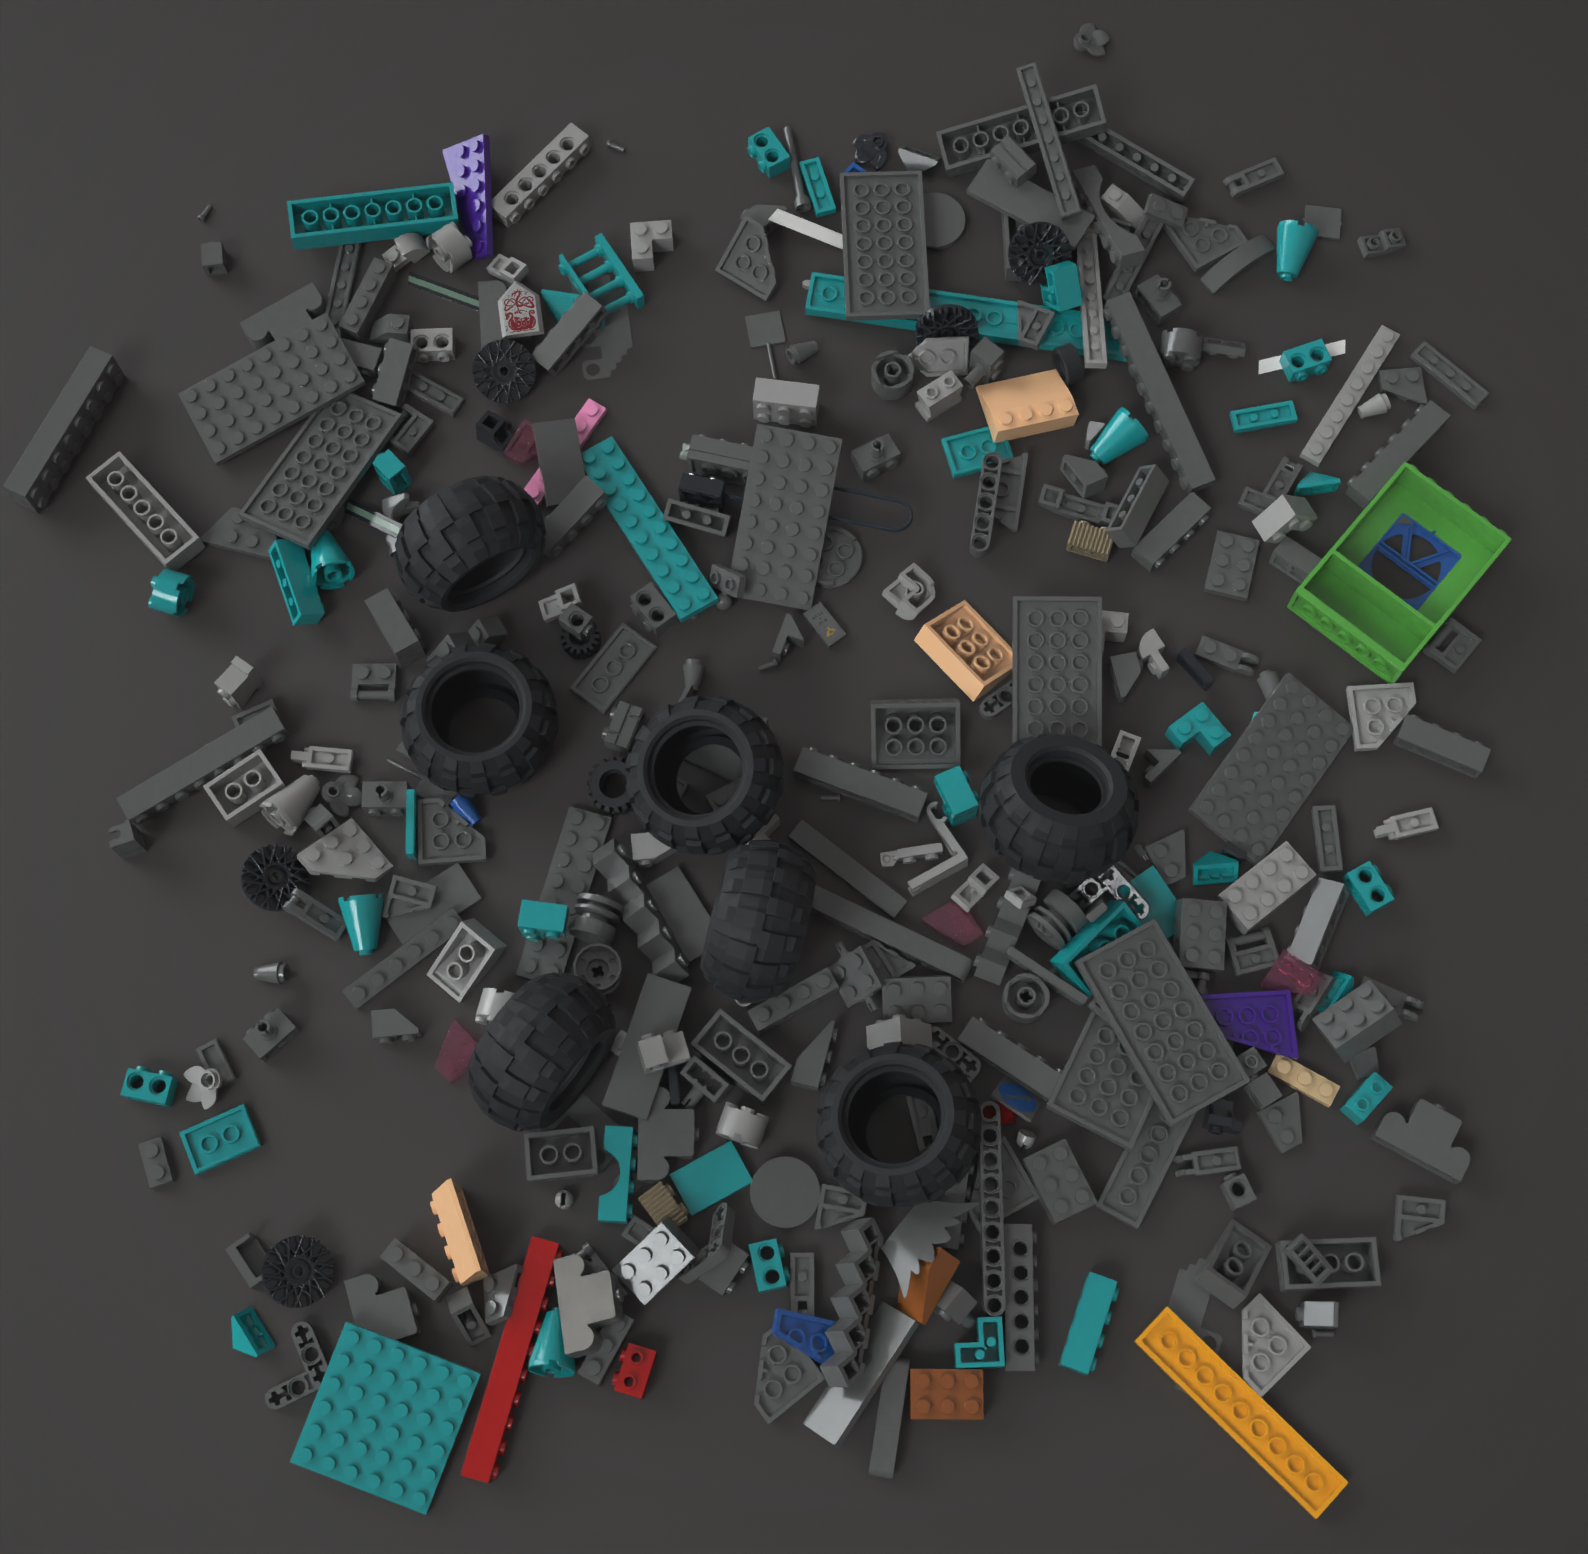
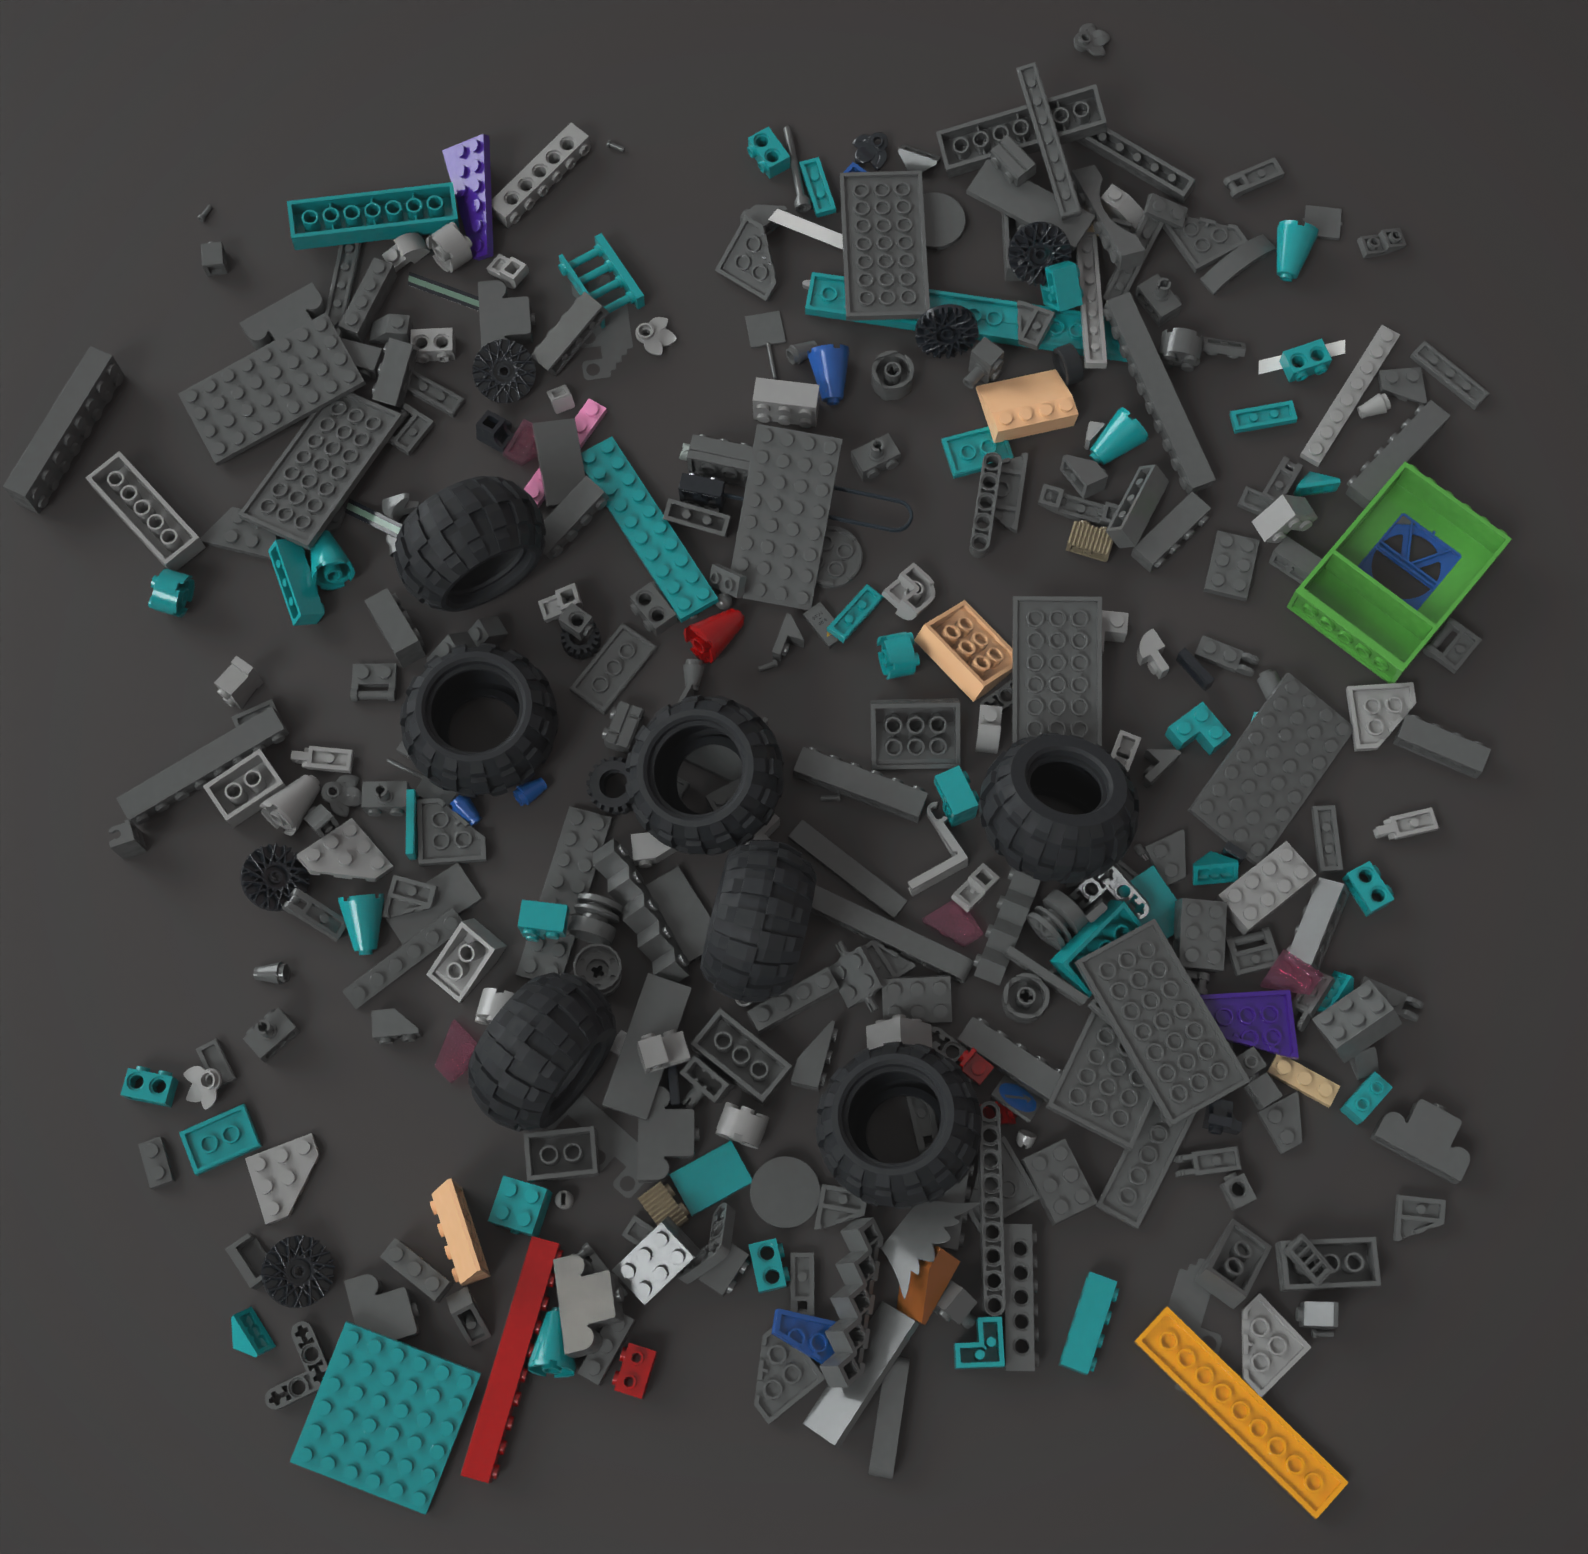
(282, 1175): none -> light grey plate
(392, 472): teal brick -> none
(499, 1294): dark grey wing -> none
(520, 312): light grey tile -> none
(520, 1207): none -> teal brick
(529, 791): none -> blue cone
(558, 302): teal slope -> none
(561, 399): none -> light grey slope
(615, 1205): teal arch -> none
(649, 238): light grey brick -> none
(658, 335): none -> light grey plate
(713, 634): none -> red cone
(830, 371): none -> blue cone
(855, 613): none -> teal tile
(897, 655): none -> teal brick
(910, 854): light grey hinge -> none
(939, 396): light grey hips -> none
(940, 355): light grey tile -> none
(946, 1394): dark orange brick -> none
(975, 1066): none -> red bracket
(988, 729): none -> light grey brick
(1020, 897): light grey tile -> none
(1124, 673): dark grey slope -> none

